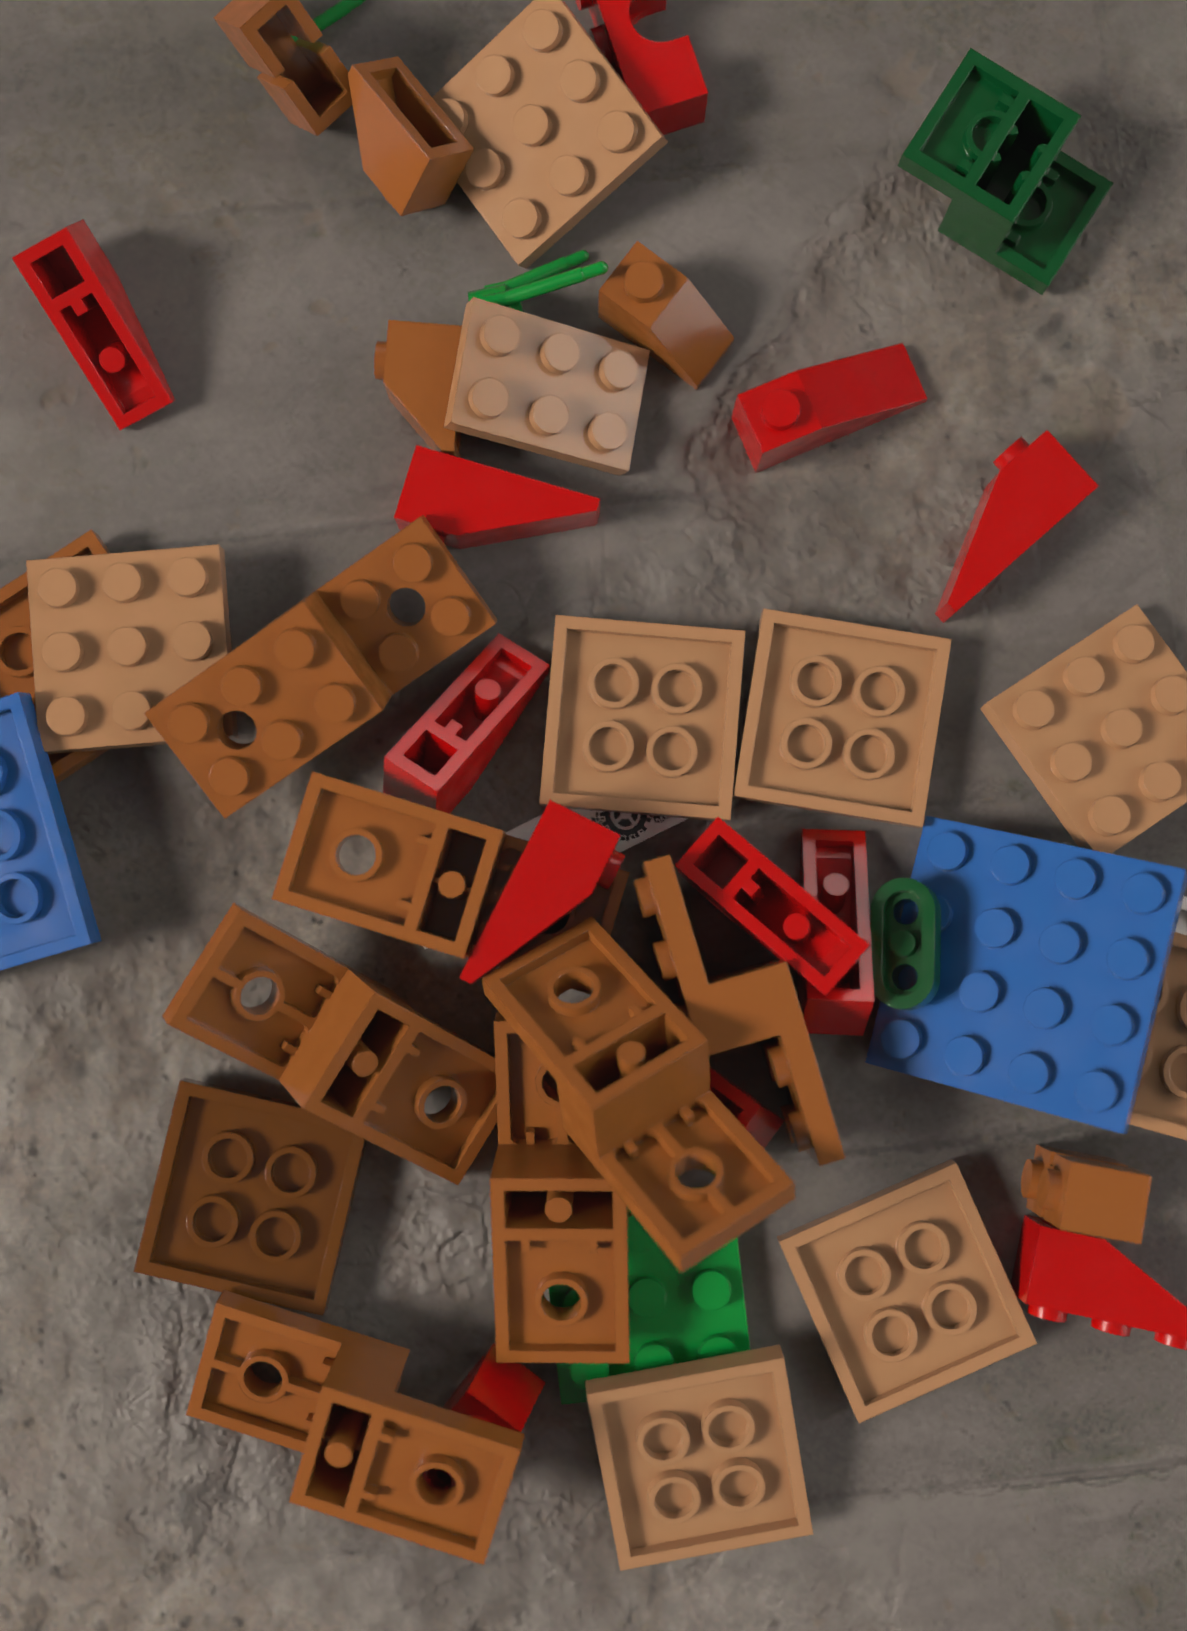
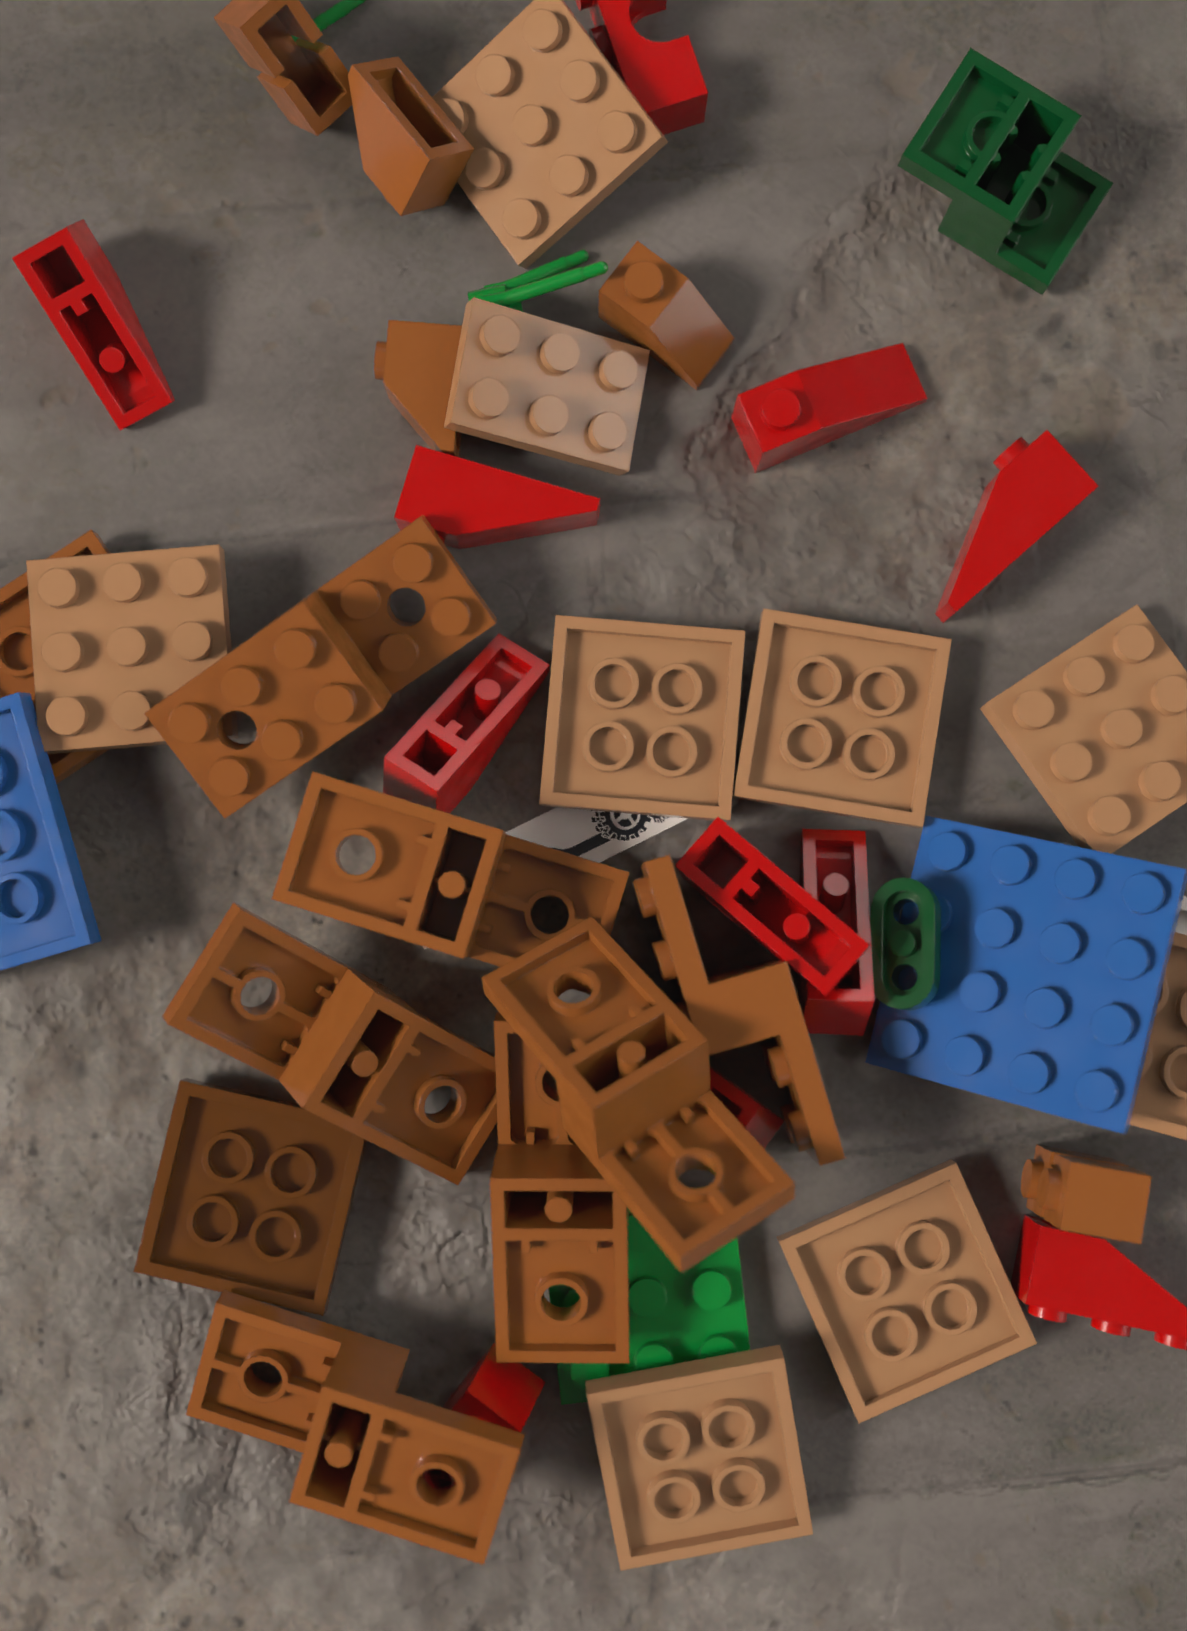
(551, 879): red slope -> none

